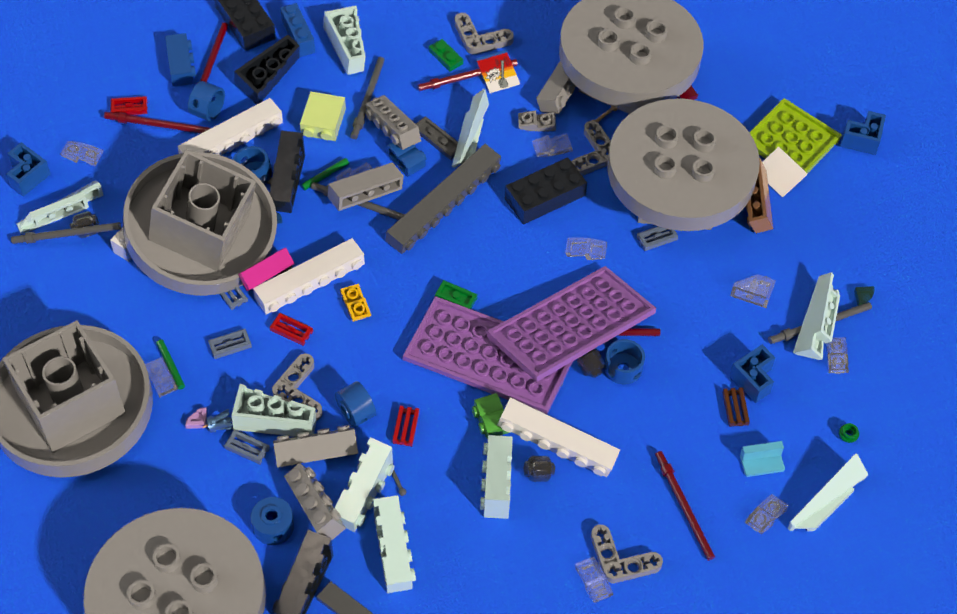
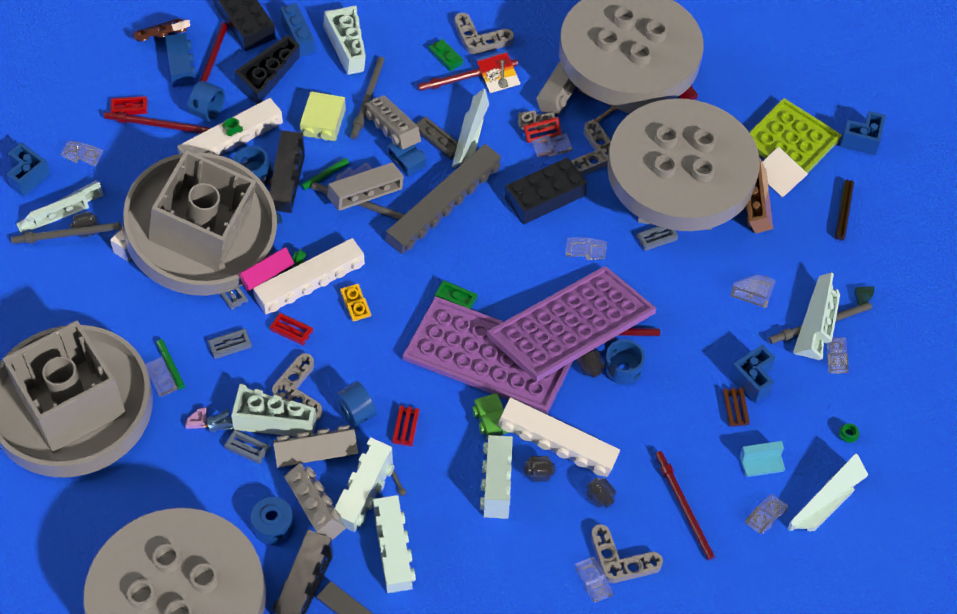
(177, 25): none -> reddish brown plate
(232, 122): none -> green plate
(299, 257): none -> green plate
(528, 133): none -> red tile
(601, 492): none -> clear smoke head
(844, 210): none -> dark brown axle

